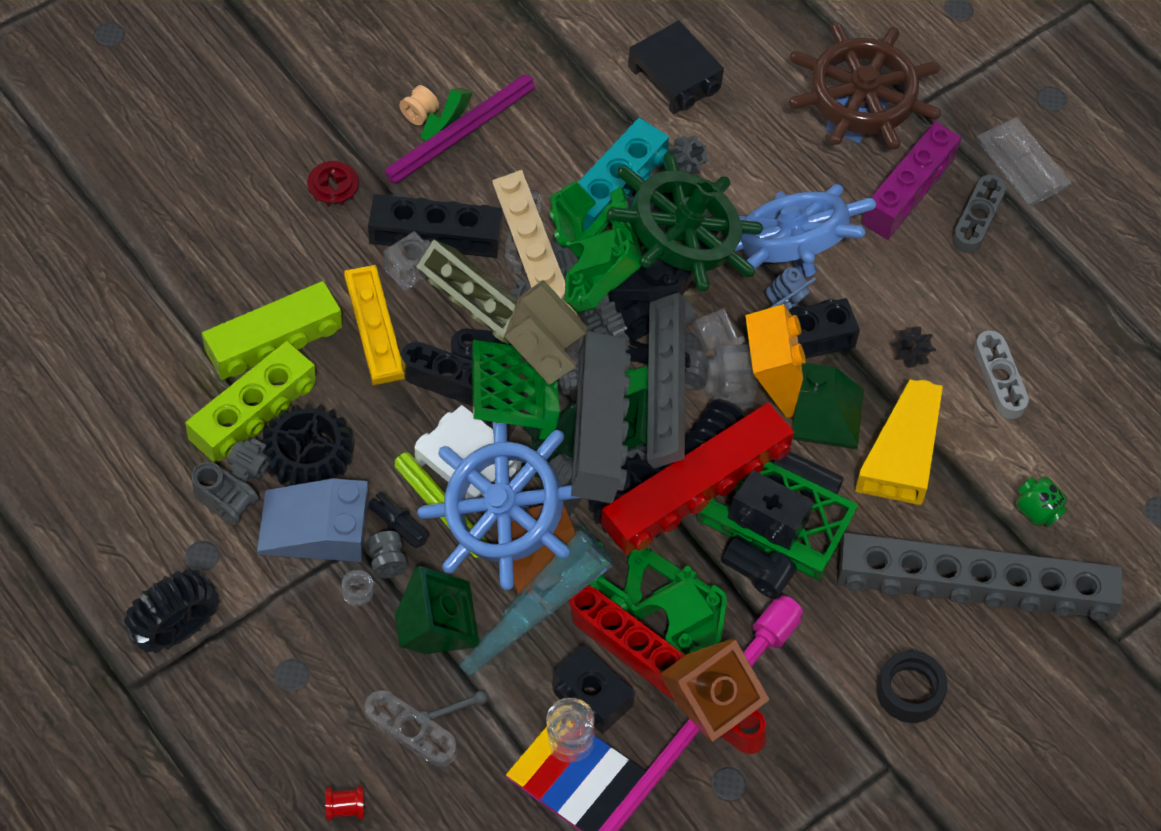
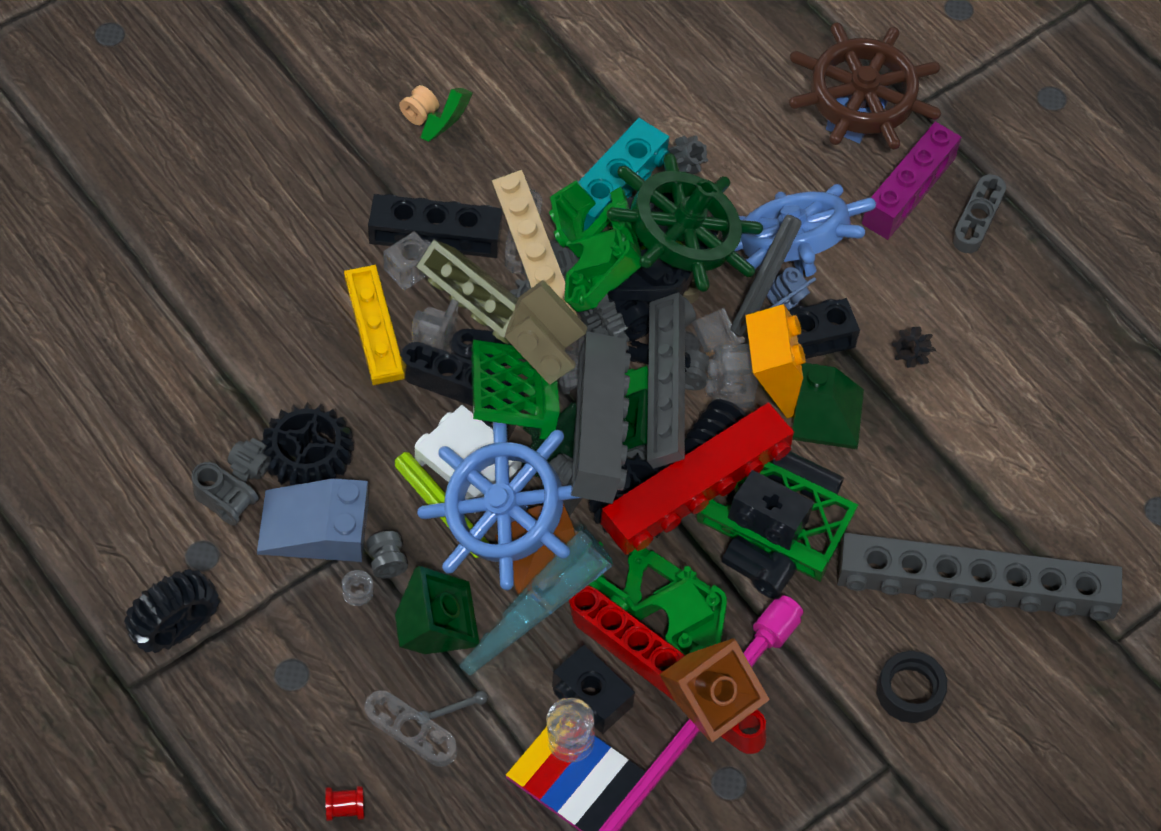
(231, 406): lime brick -> none
(255, 335): lime brick -> none
(341, 174): dark red gear -> none
(399, 520): black axle -> none
(436, 326): none -> clear panel
(459, 129): magenta axle -> none
(677, 66): black panel -> none
(767, 273): none -> dark grey axle
(904, 450): yellow slope -> none
(998, 388): light grey beam -> none
(1023, 161): clear piece -> none
(1041, 501): green head -> none

